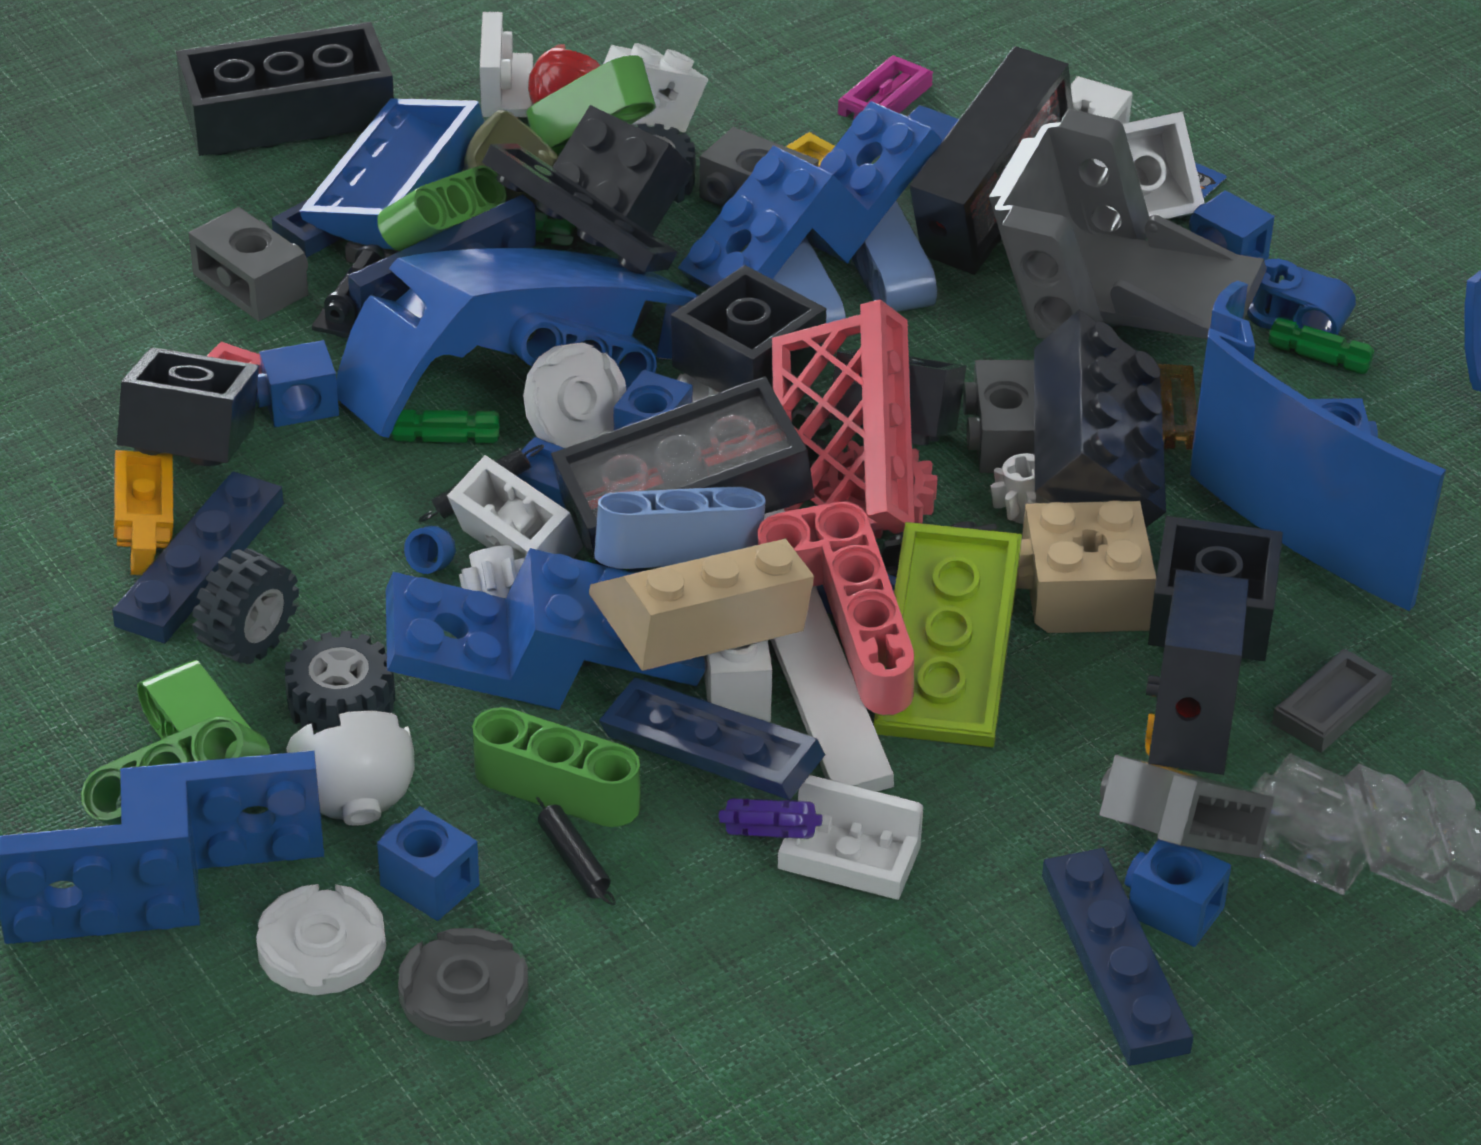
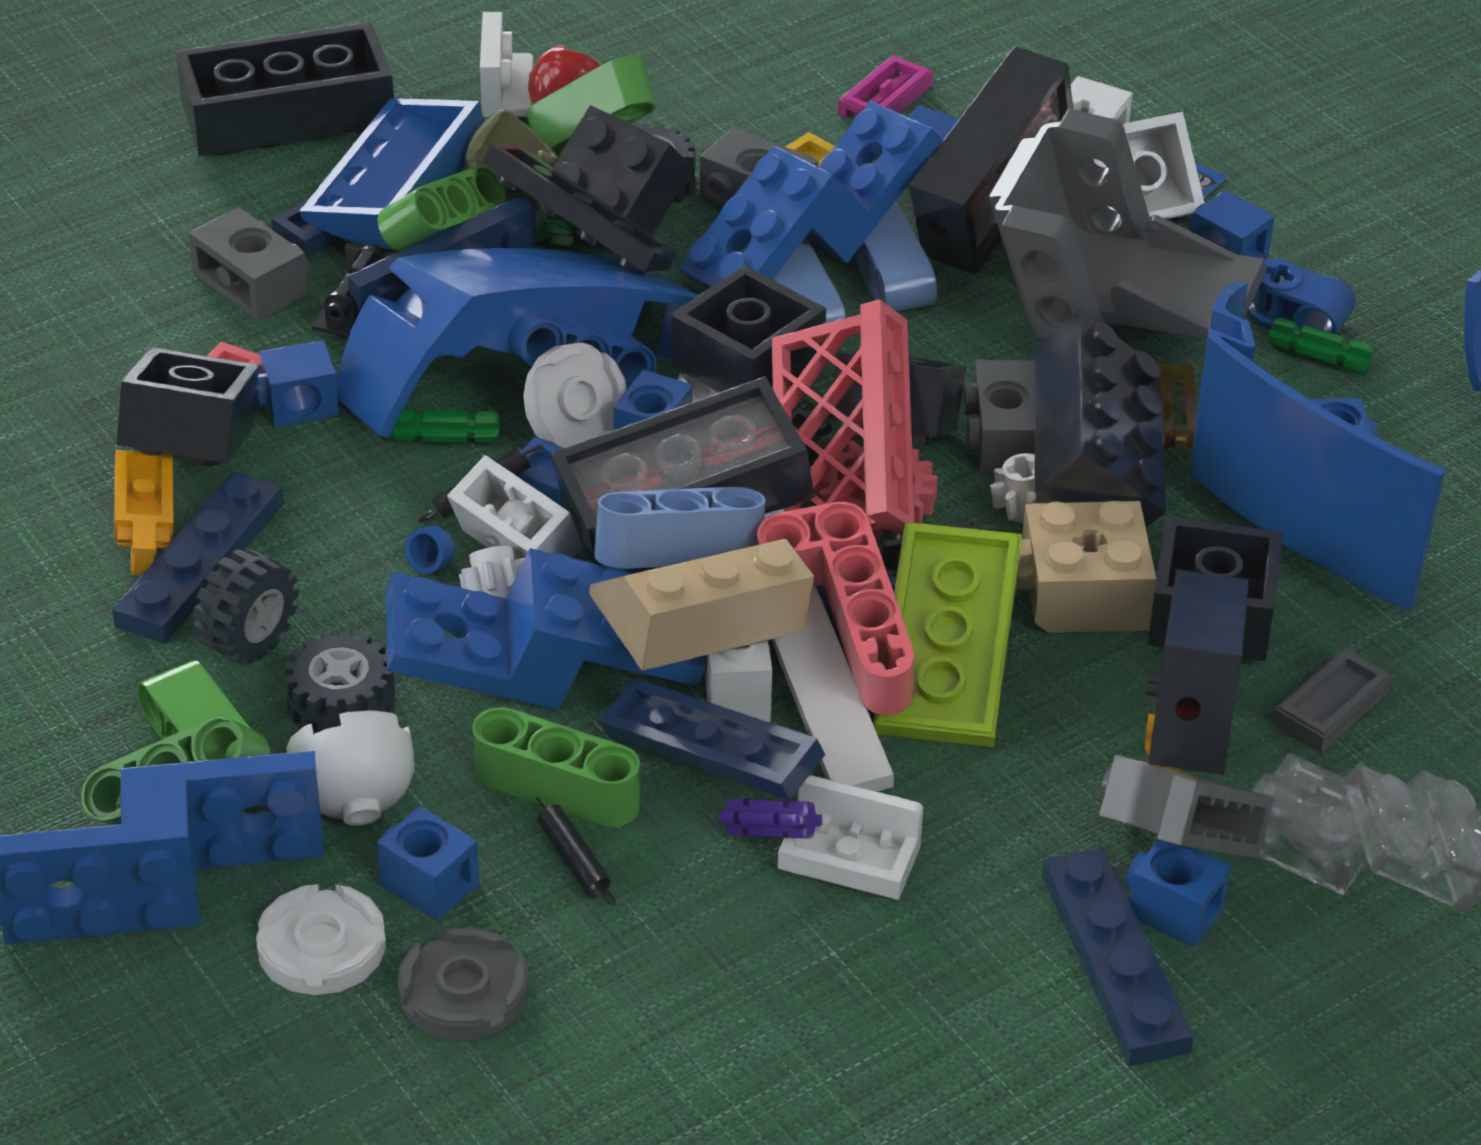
(672, 82): white brick -> none

